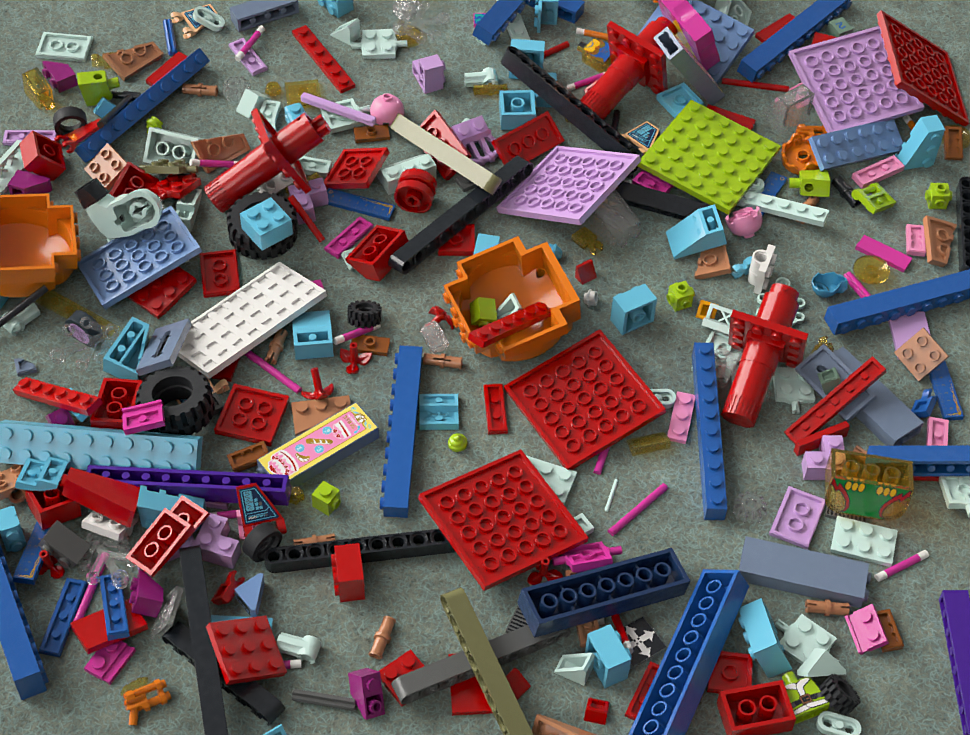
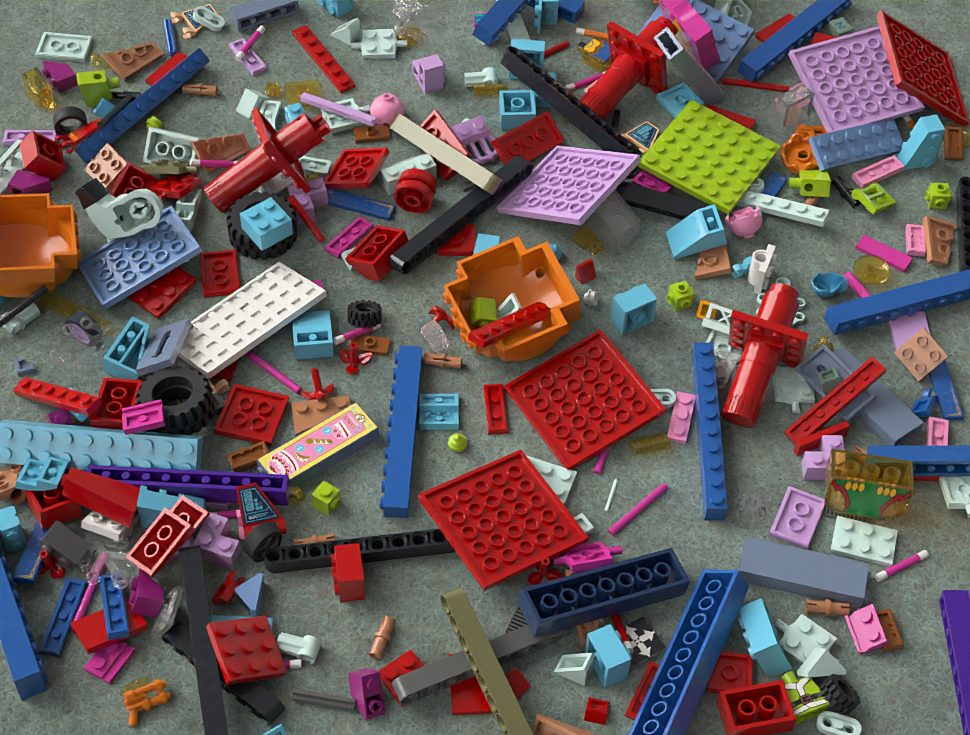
(276, 346): nougat pin -> none

